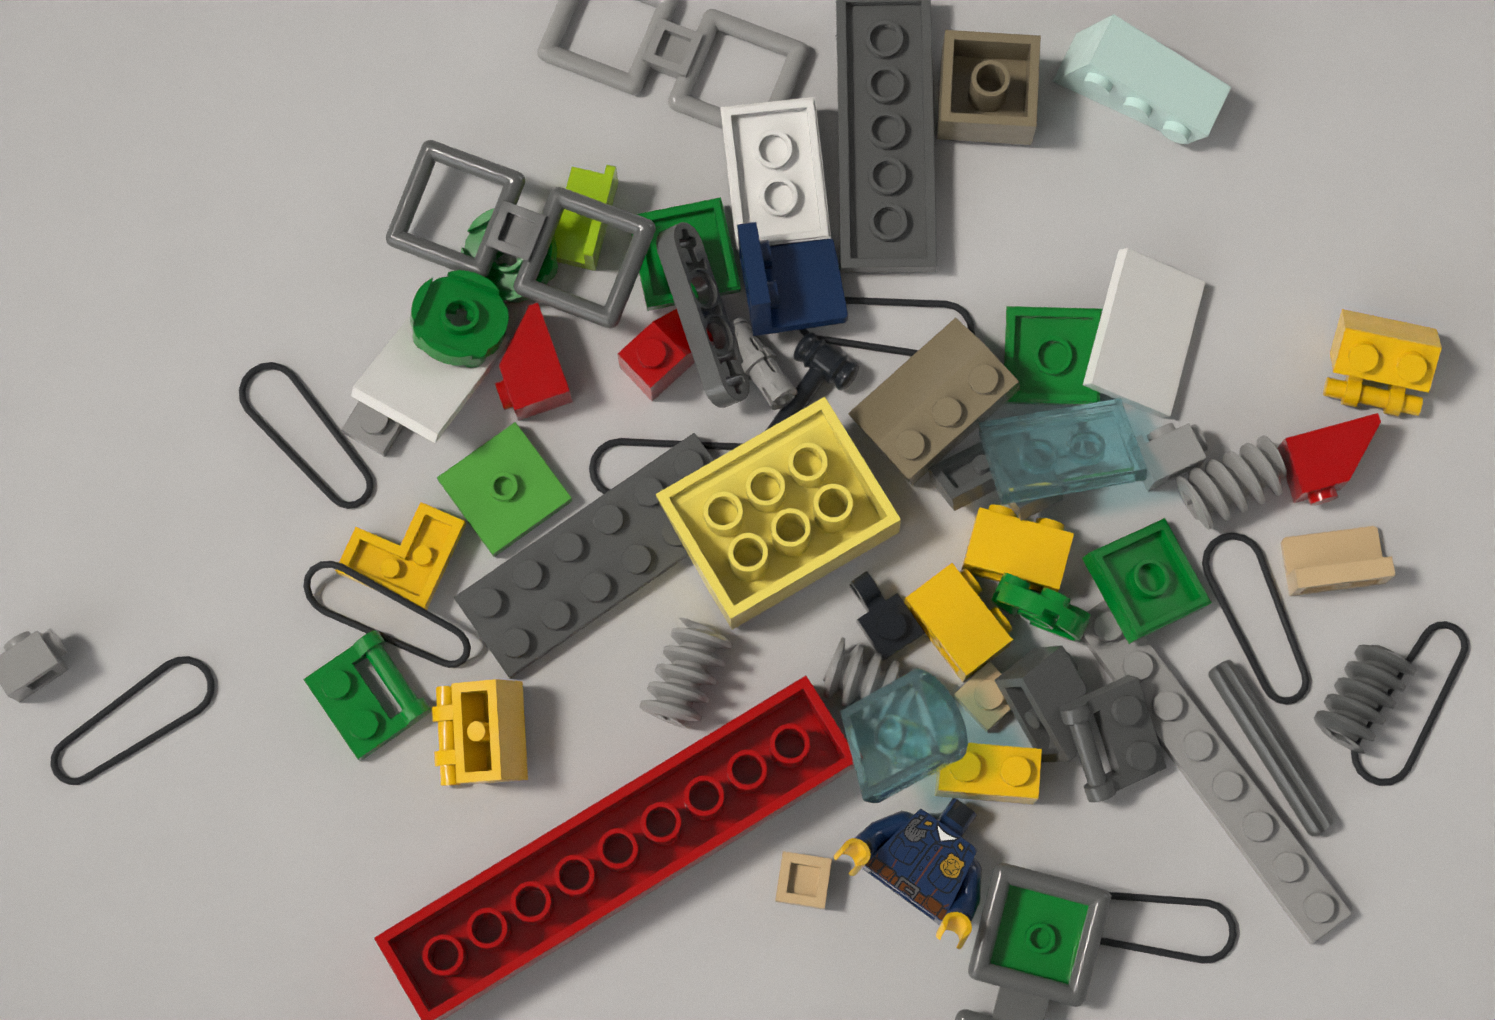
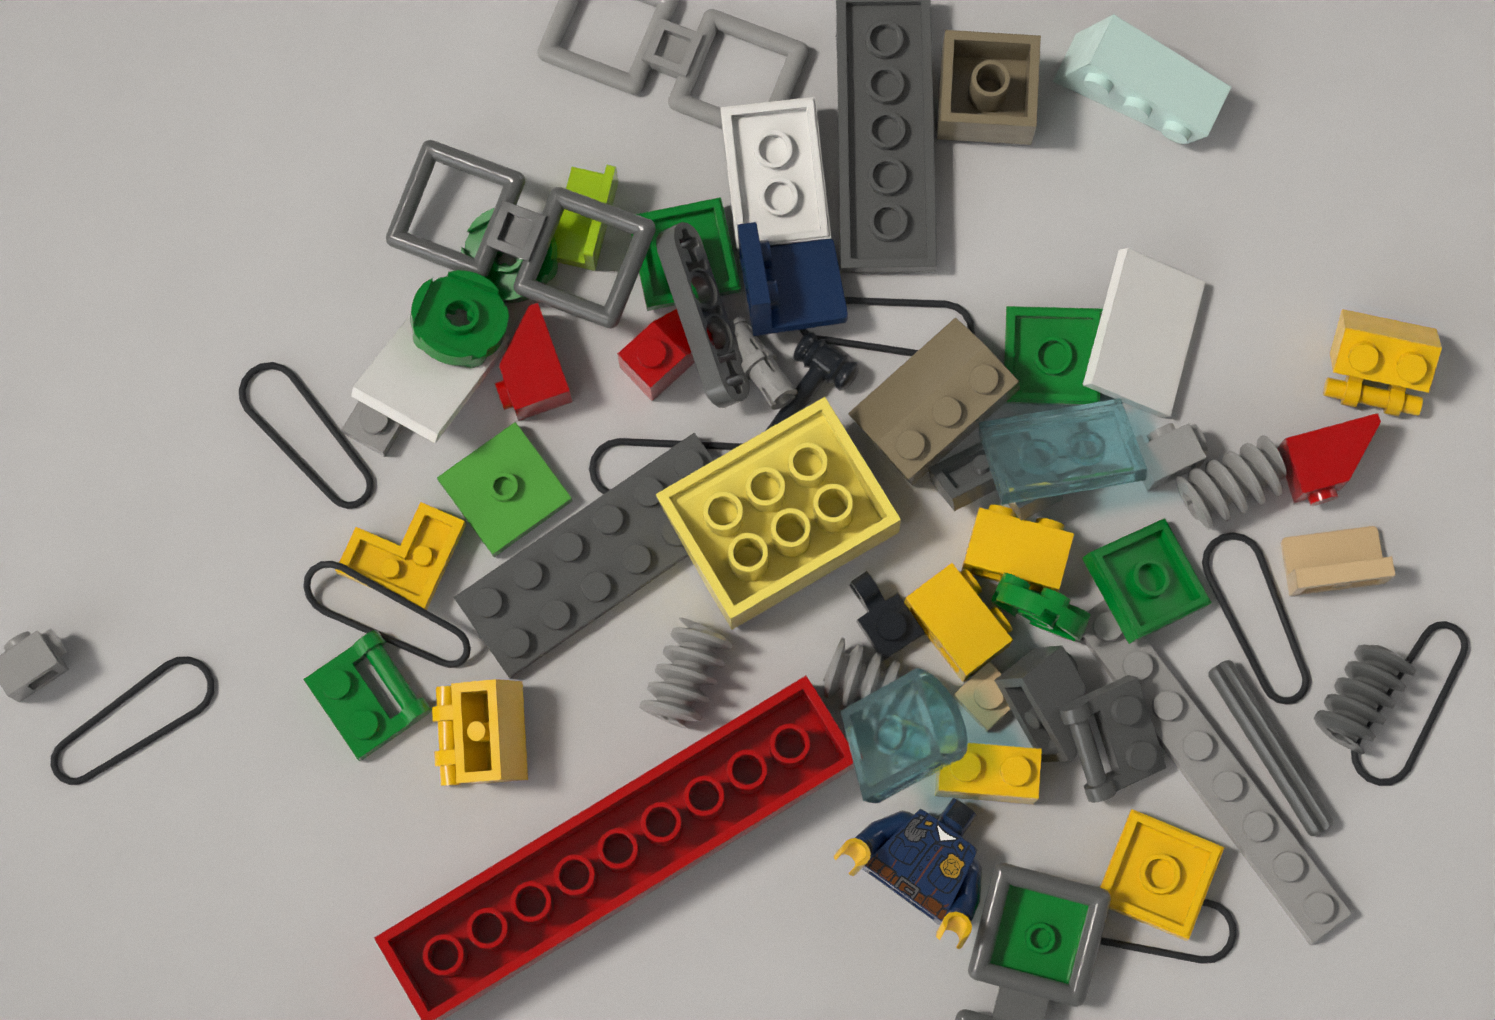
(803, 880): tan plate -> none
(1160, 874): none -> yellow plate

